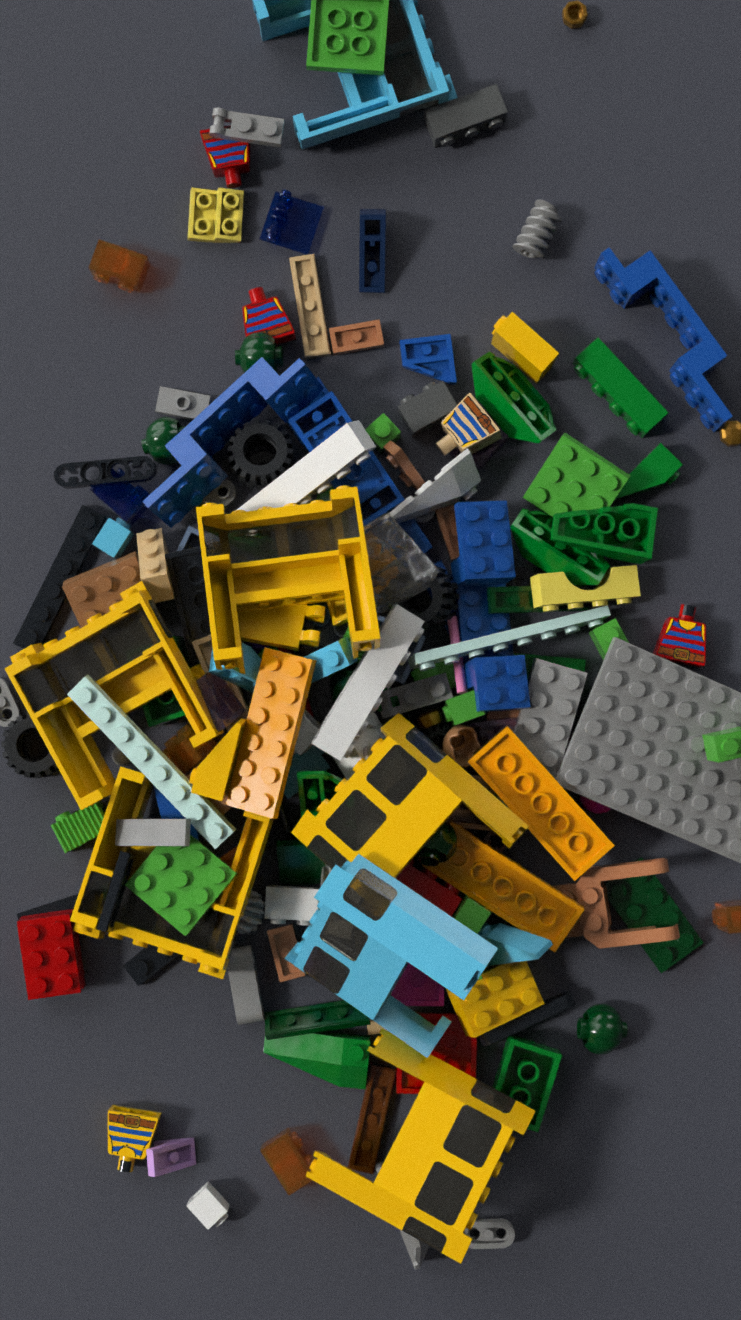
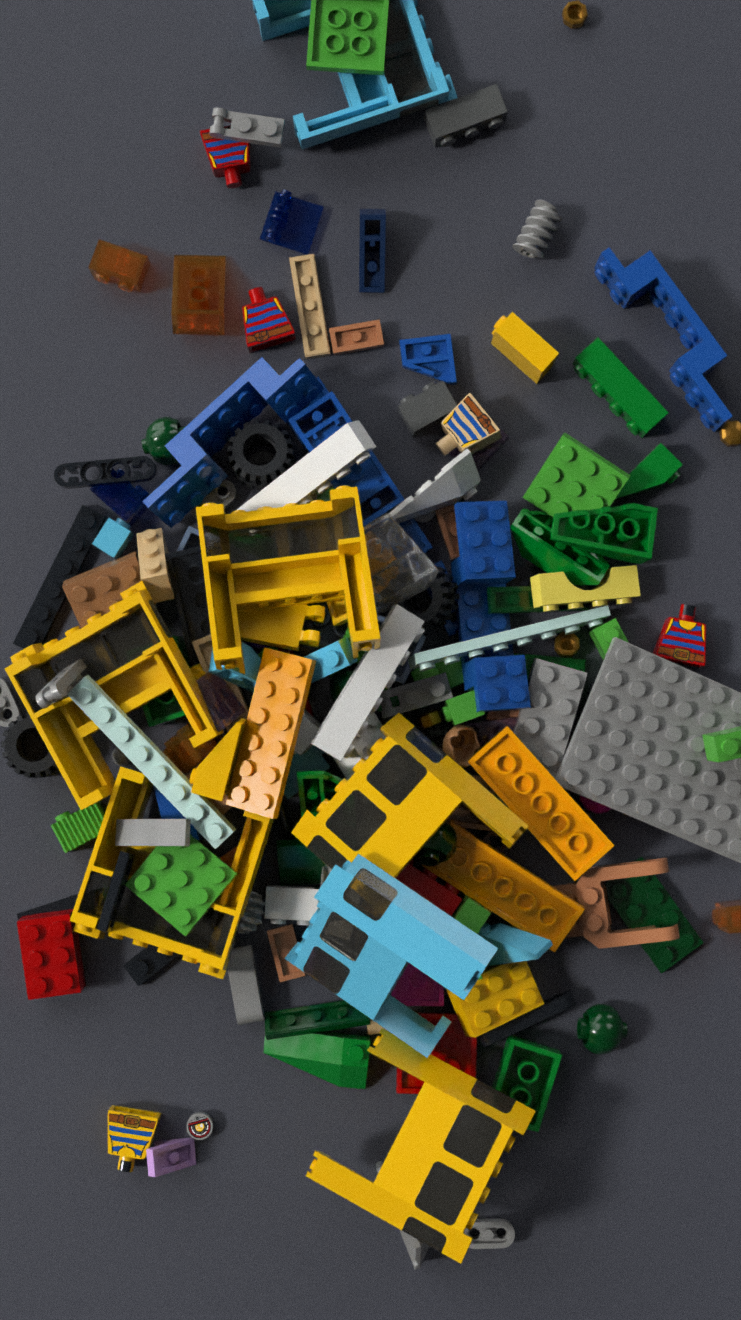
(60, 684): none -> light grey plate
(181, 403): light grey plate -> none
(198, 295): none -> clear orange slope
(200, 1125): none -> tile
(209, 1206): white brick -> none
(215, 215): light yellow slope -> none
(257, 346): dark green plant -> none
(288, 1160): clear orange brick -> none
(372, 1118): reddish brown tile -> none
(383, 431): bright green brick -> none
(398, 459): nougat plate -> none
(459, 670): bright pink bar -> none
(511, 399): green wedge -> none
(566, 645): none -> pearl gold tile

